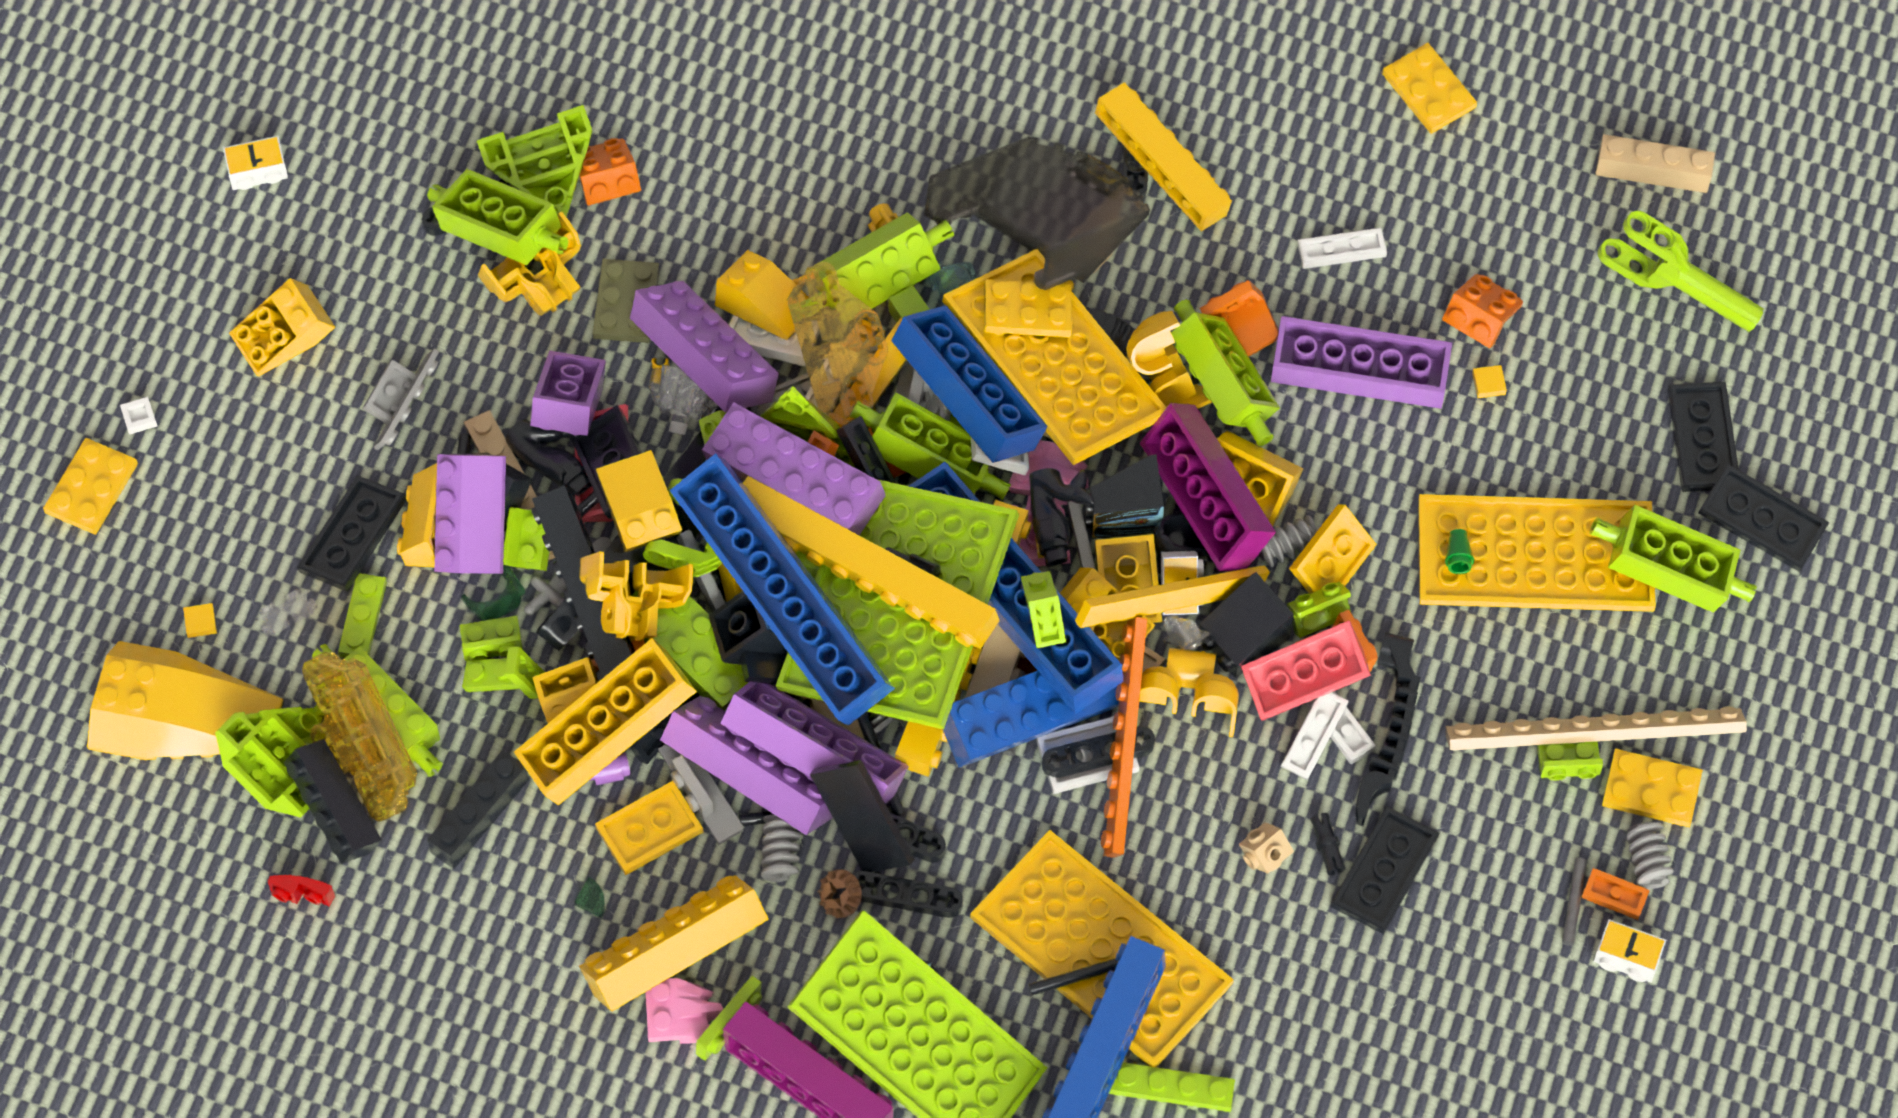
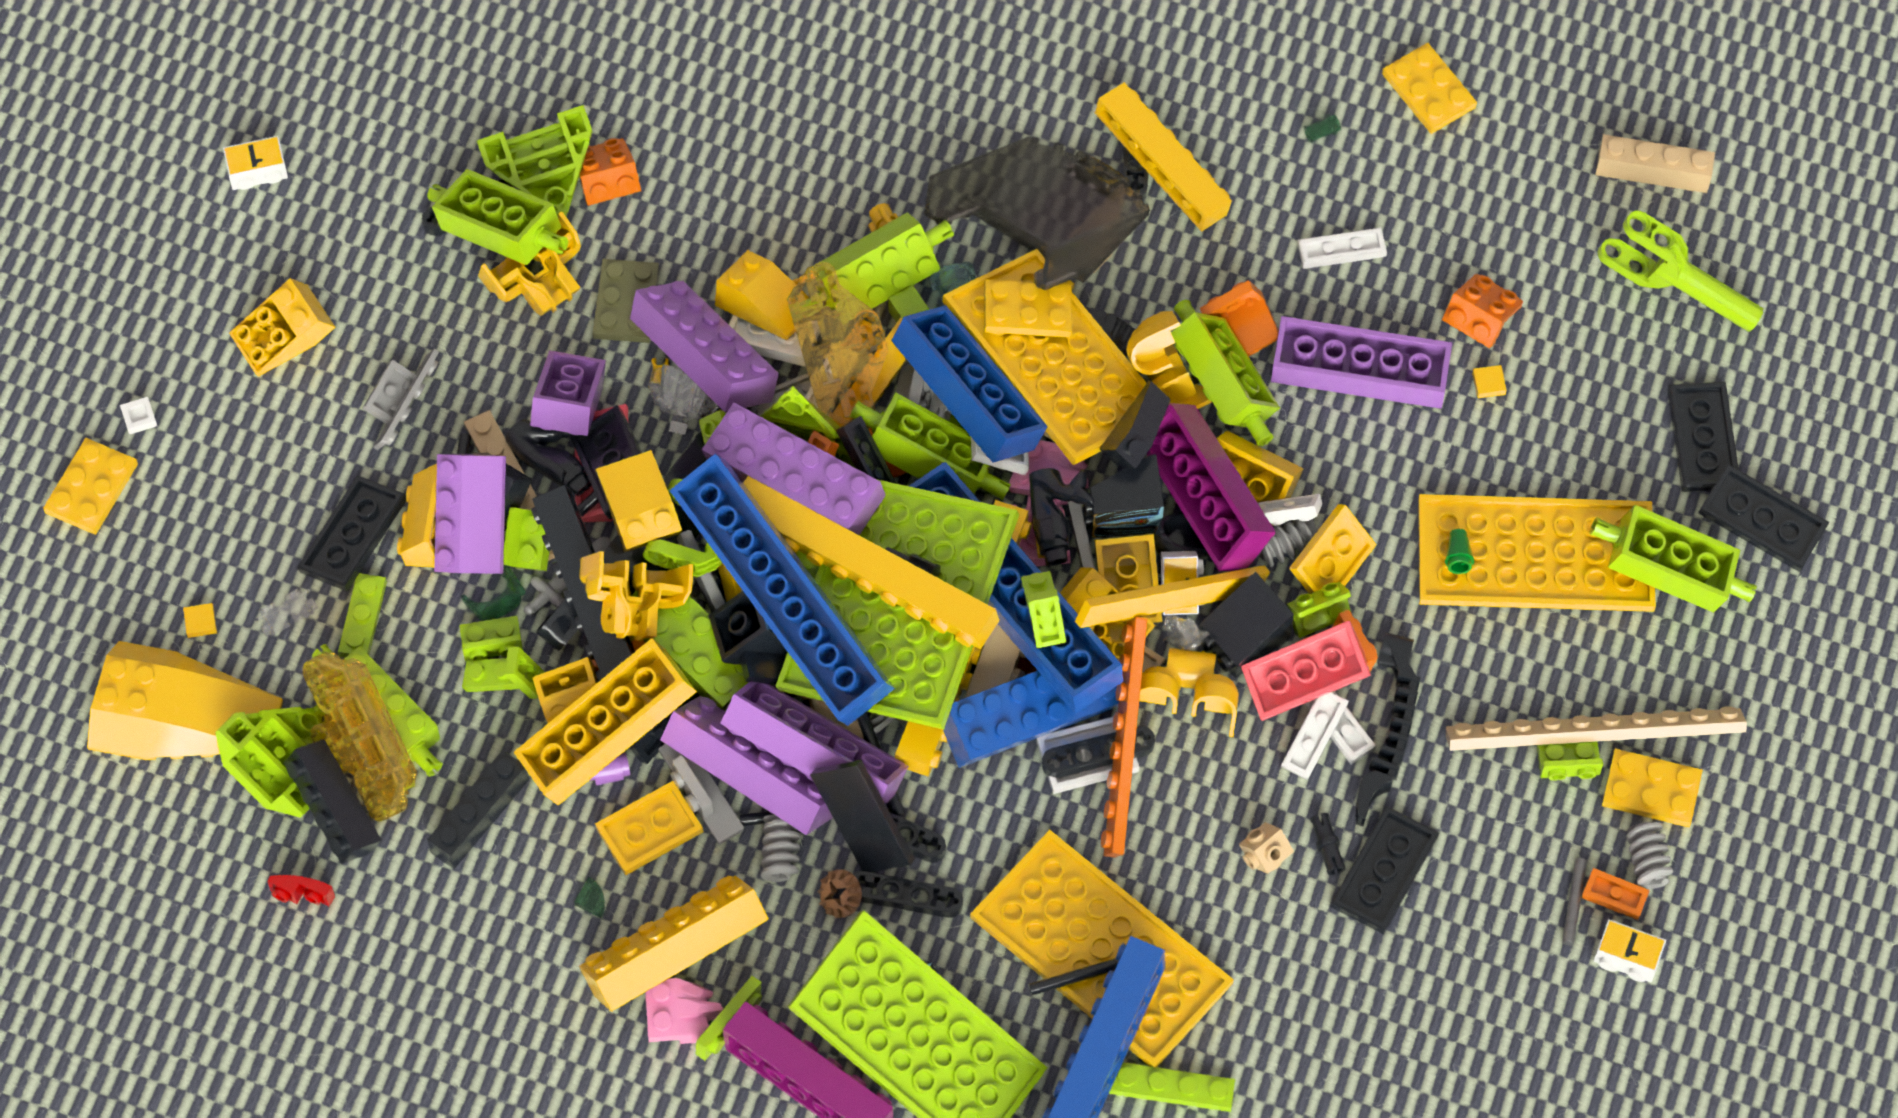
(1137, 428): none -> black slope
(1292, 508): none -> white plate
(1322, 128): none -> clear green pin

